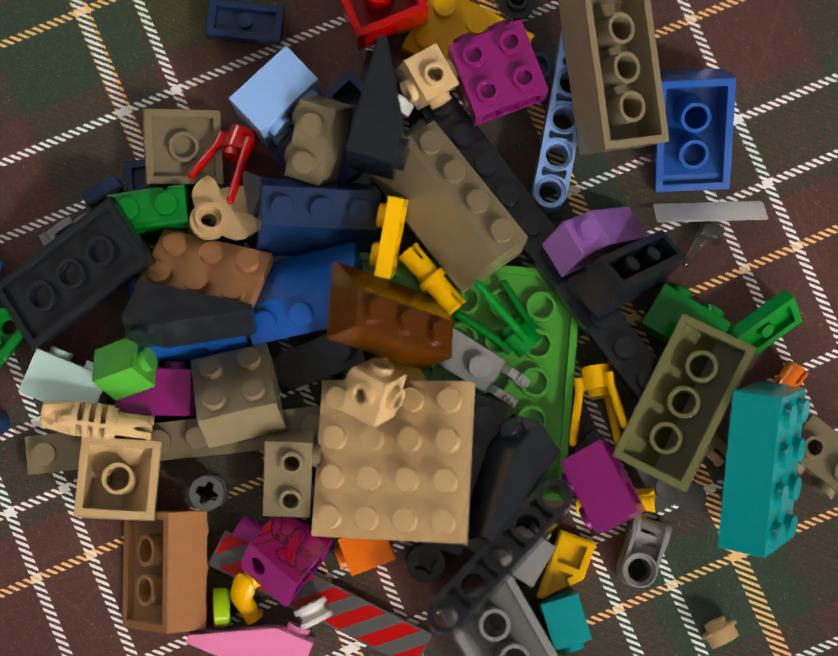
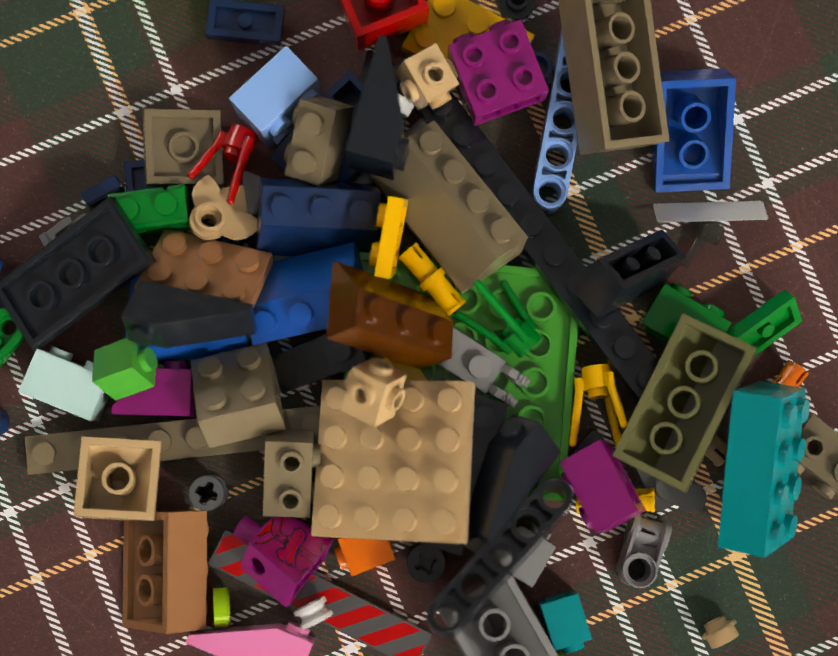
(94, 420): tan hinge -> none
(242, 598): yellow arm -> none
(566, 564): yellow tile -> none
(591, 236): medium lavender slope -> none

